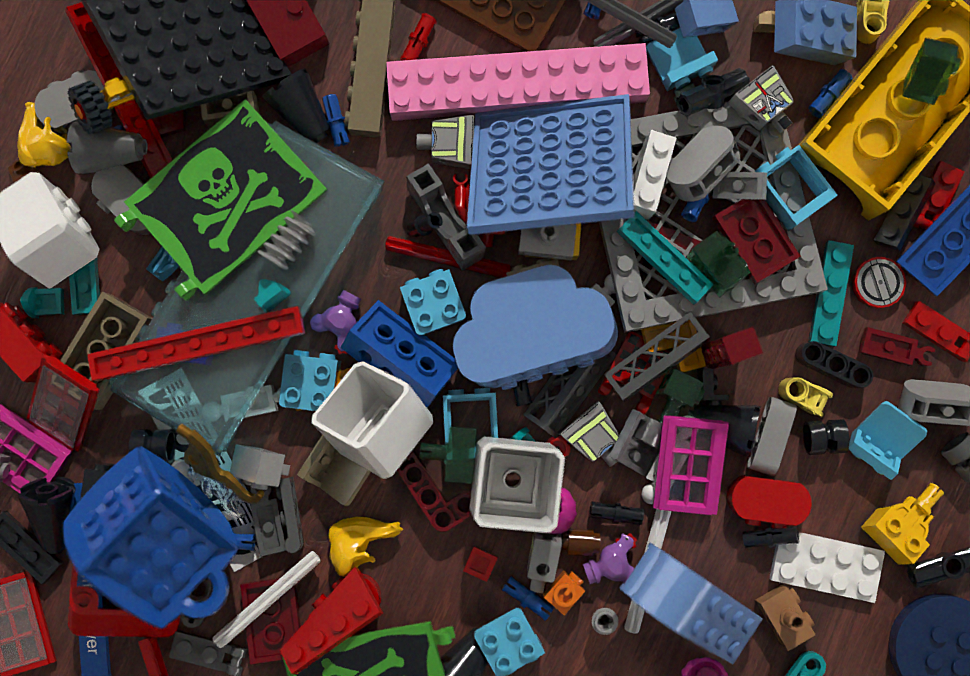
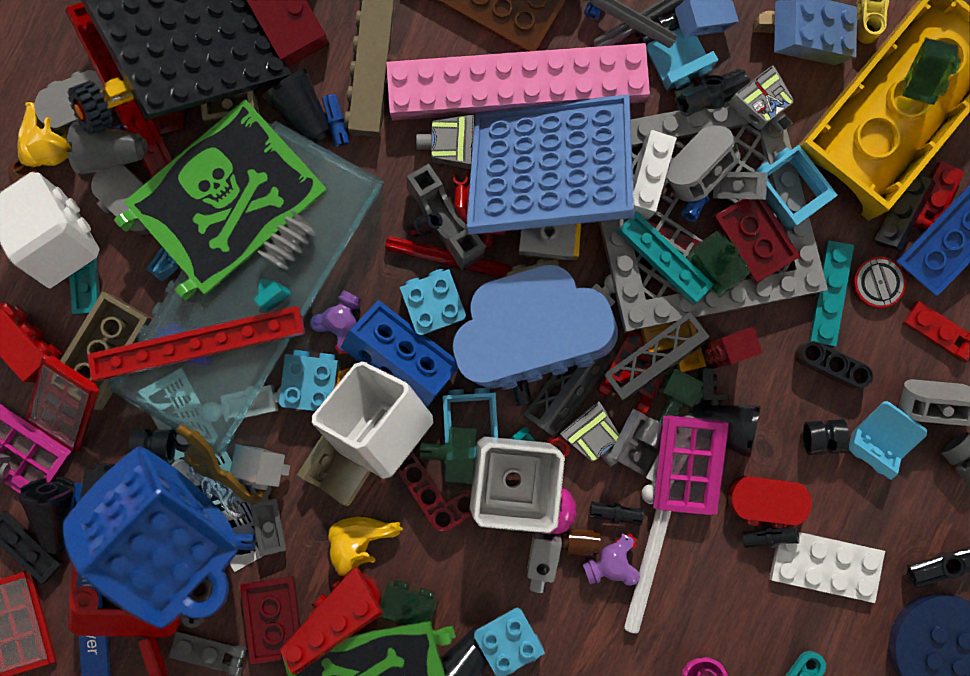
(43, 301): teal tile -> none
(266, 599): white axle -> none
(290, 516): dark grey plate -> none
(407, 604): none -> clear green brick
(419, 38): red pin -> none
(480, 563): red plate -> none
(527, 598): blue pin -> none
(564, 591): orange brick -> none
(607, 626): light grey cone -> none
(690, 604): medium blue brick -> none
(772, 436): light grey beam -> none
(785, 616): medium nougat brick -> none
(809, 396): light yellow piece -> none
(830, 93): blue pin -> none
(893, 347): dark red plate -> none
(904, 526): yellow brick -> none

